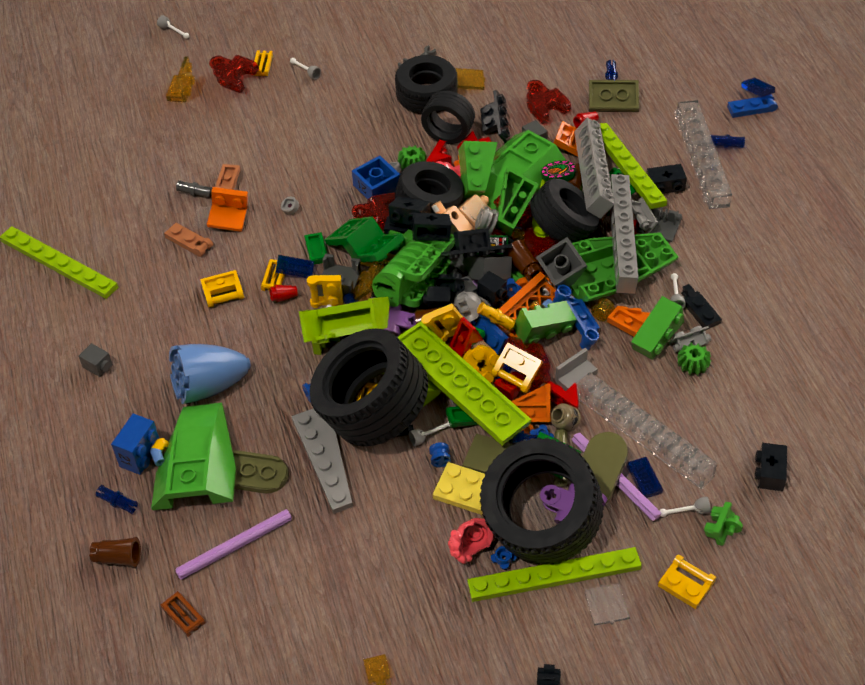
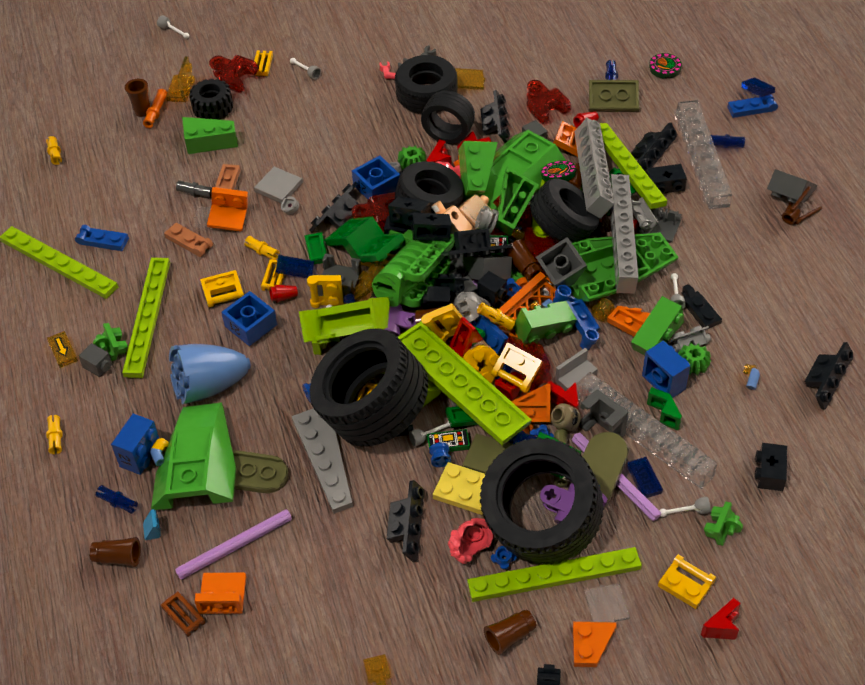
(54, 150): none -> yellow pin
(54, 434): none -> yellow pin
(62, 349): none -> clear yellow tile
(101, 238): none -> blue plate
(108, 342): none -> bright green hips
(138, 94): none -> reddish brown plant
(146, 318): none -> lime plate
(151, 526): none -> dark azure slope
(153, 112): none -> orange pin
(208, 134): none -> bright green wedge
(211, 99): none -> black tyre
(221, 593): none -> orange bracket
(249, 318): none -> blue brick
(261, 248): none -> yellow pin
(278, 184): none -> light grey tile
(339, 211): none -> black bracket
(385, 69): none -> coral arm
(405, 521): none -> black bracket
(457, 439): none -> tile
(509, 630): none -> reddish brown plant
(590, 642): none -> orange wing
(605, 413): none -> dark grey panel
(653, 146): none -> black bracket
(665, 65): none -> dark green tile
(666, 369): none -> blue brick
(670, 414): none -> green slope
(721, 624): none -> red slope
(754, 375): none -> medium blue arm
(789, 186): none -> dark grey slope
(792, 212): none -> reddish brown plant
(828, 372): none -> black bracket

